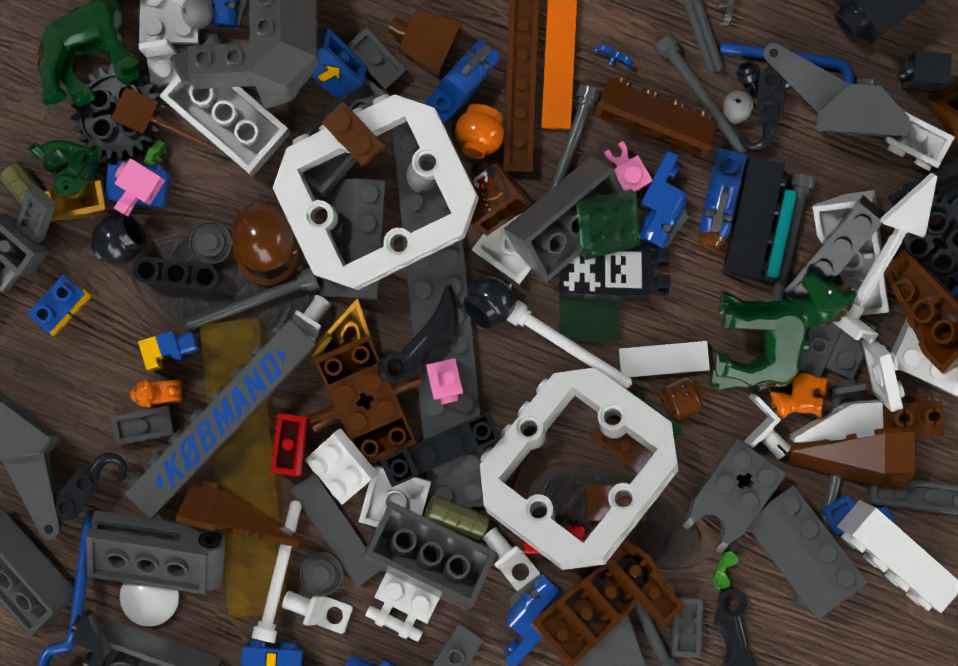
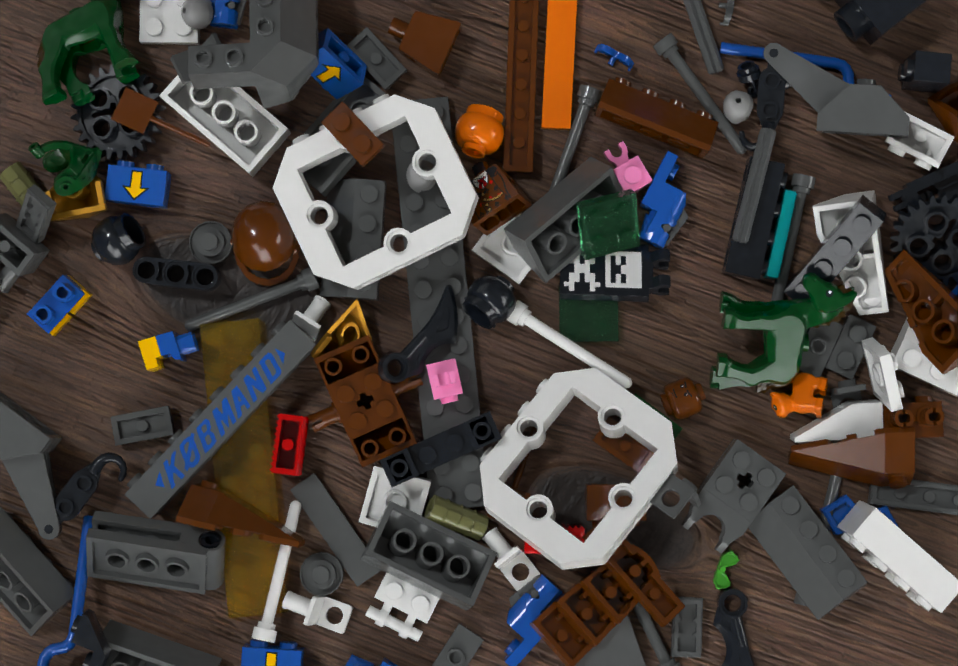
(137, 183): bright pink brick -> none
(148, 604): white dish -> none
(154, 153): bright green piece -> none
(154, 393): orange animal -> none
(158, 55): white bracket -> none
(341, 466): white plate -> none
(463, 80): blue plate -> none
(664, 359): white tile -> none
(684, 488): none -> dark grey bracket
(721, 198): blue plate -> none
(754, 185): none -> dark grey axle
(765, 431): white bracket -> none
(907, 216): white piece -> none

